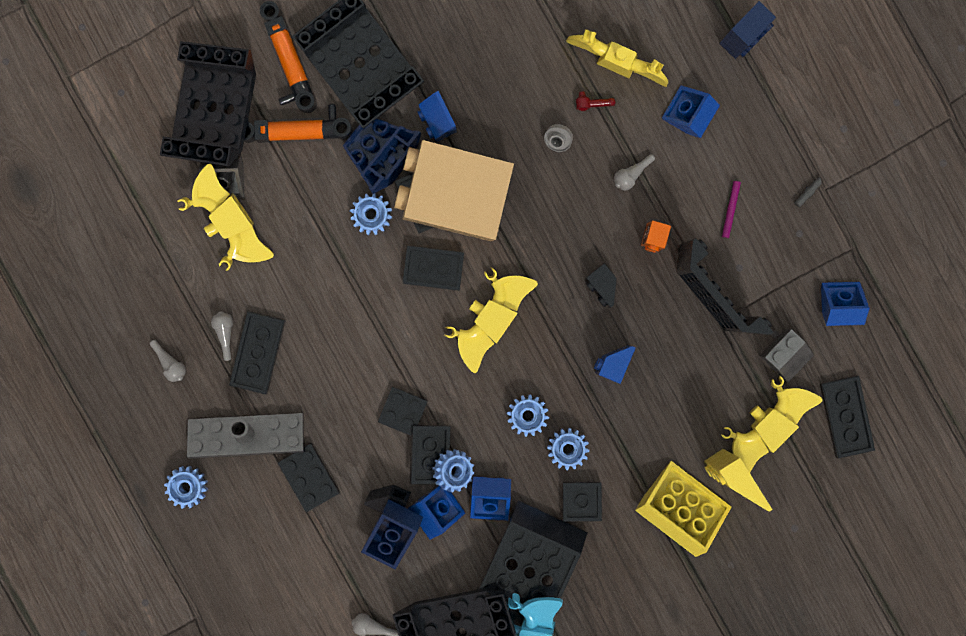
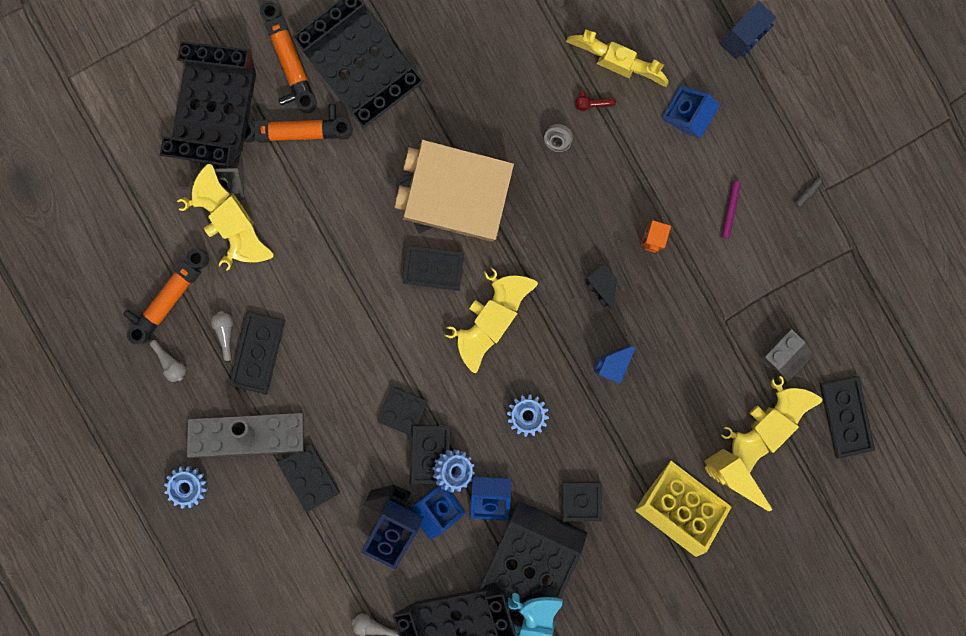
(184, 275): none -> piece
(363, 207): light blue gear -> none
(380, 152): dark blue wedge -> none
(437, 117): blue slope -> none
(572, 458): light blue gear -> none
(625, 178): light grey piece -> none
(708, 292): black slope -> none
(843, 303): blue slope -> none

